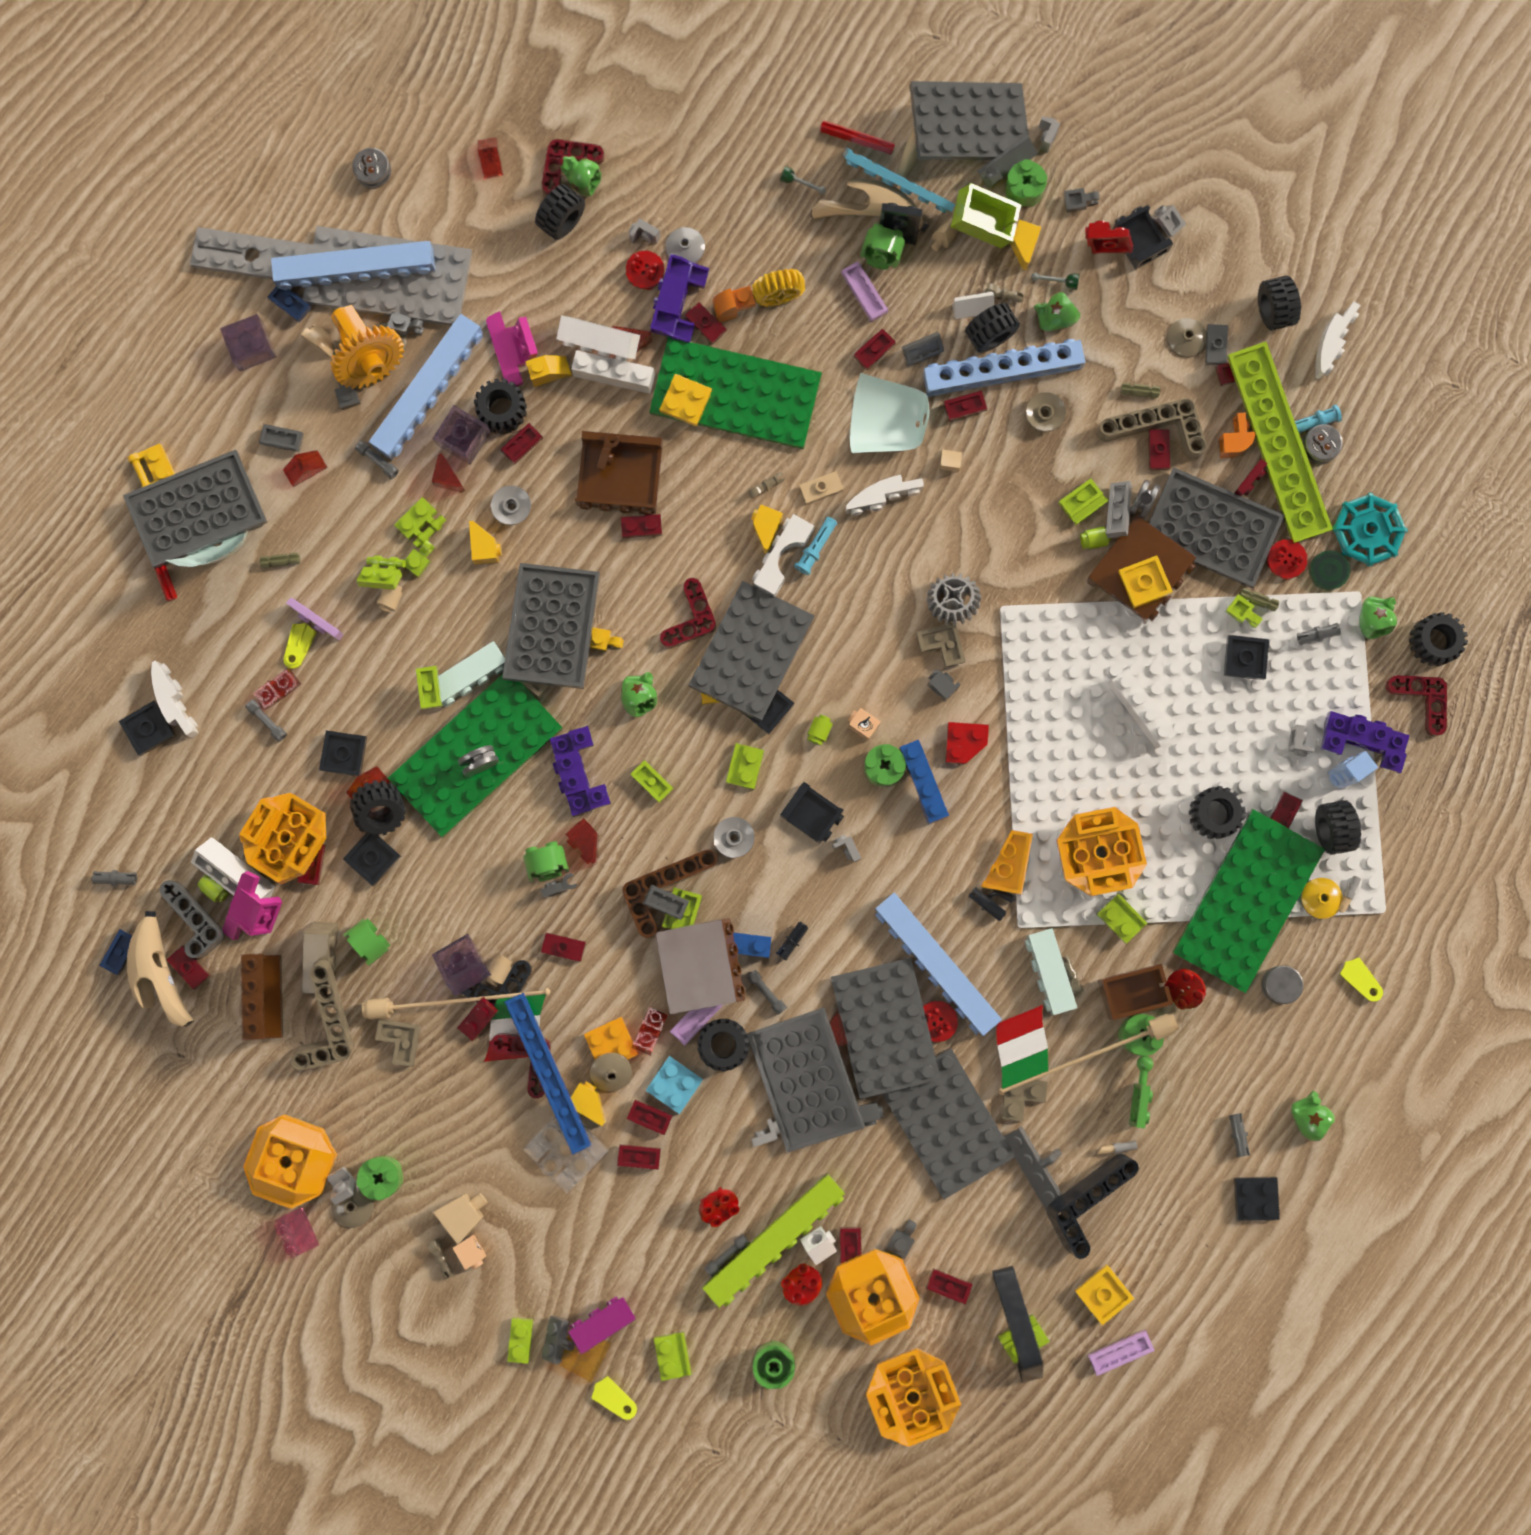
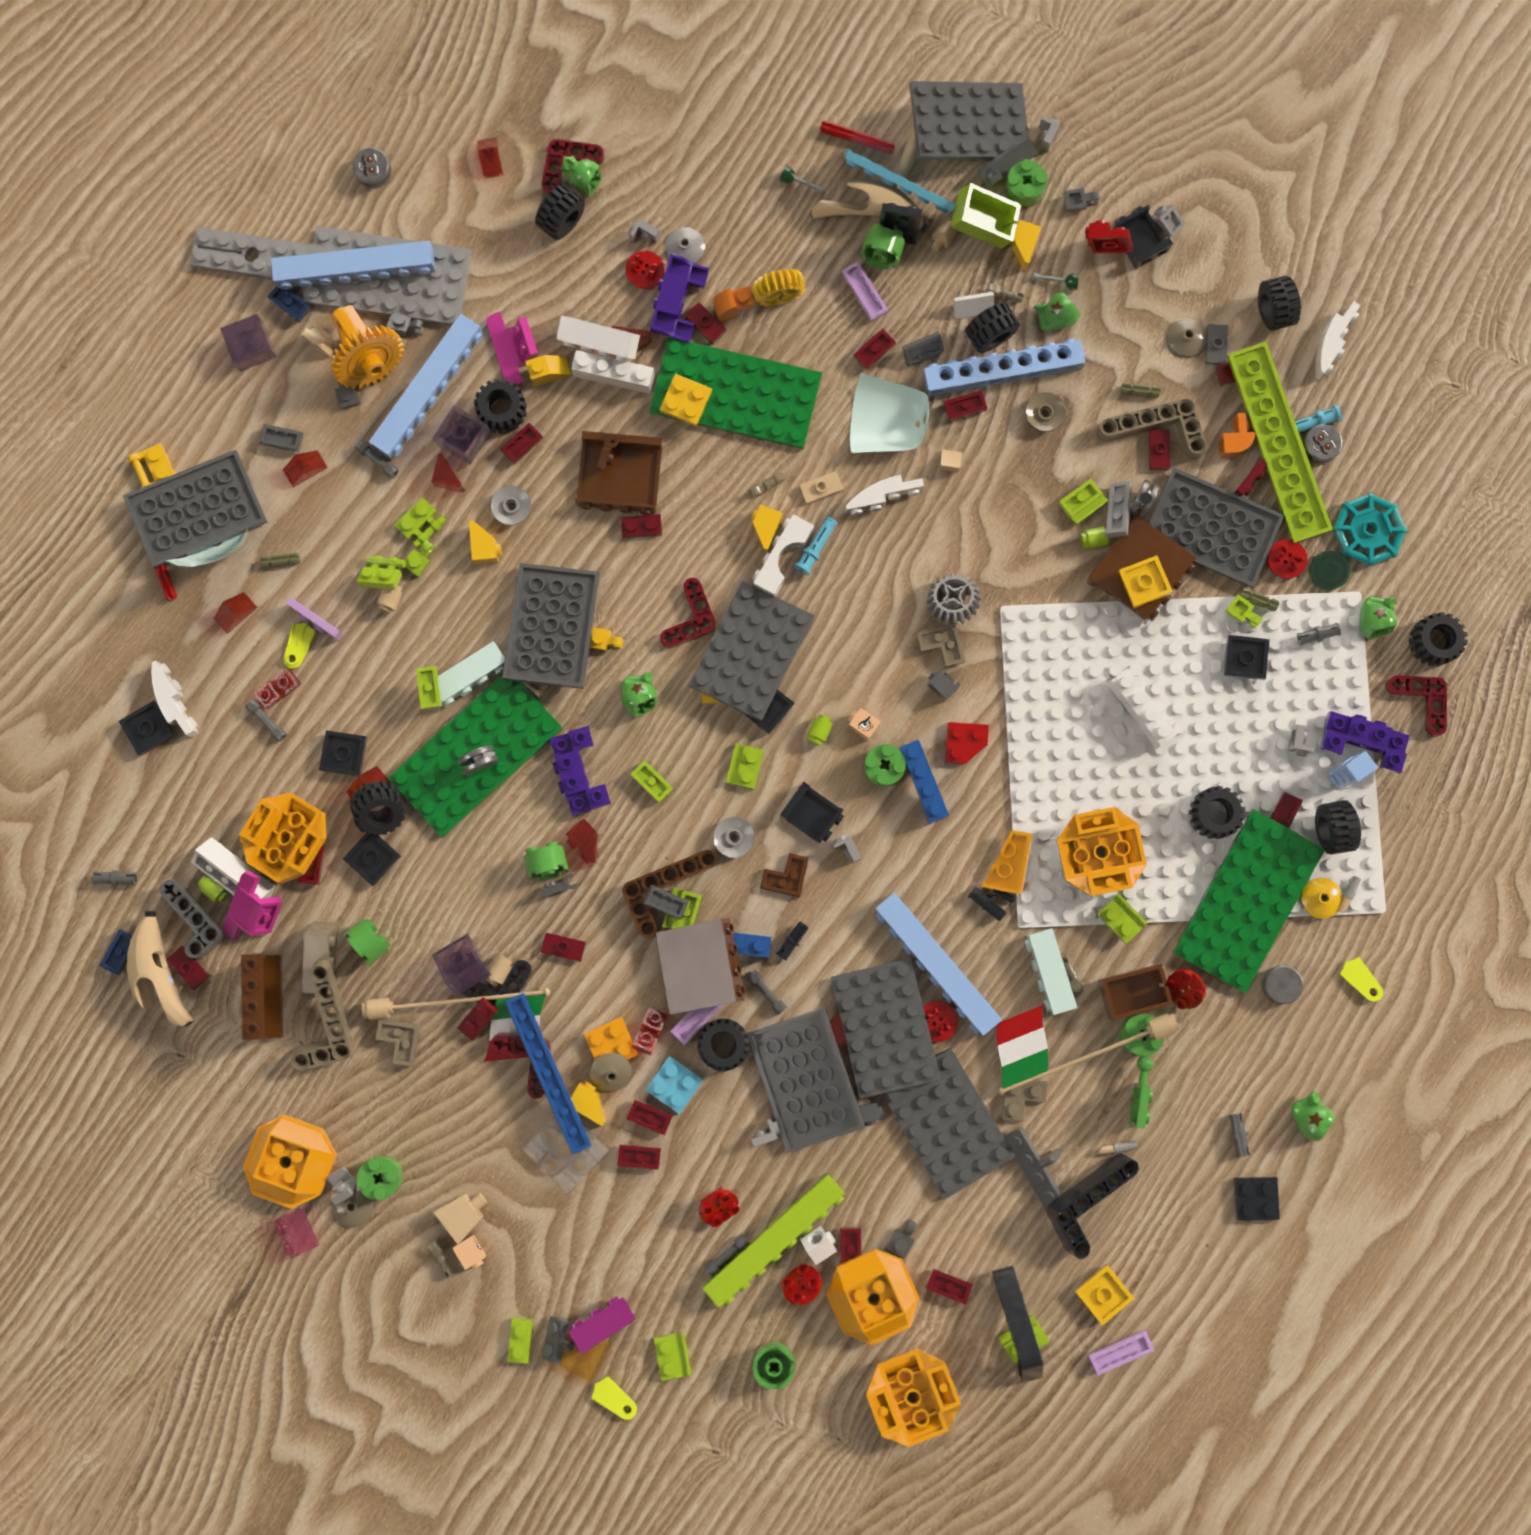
(234, 611): none -> clear red slope
(788, 882): none -> reddish brown tile

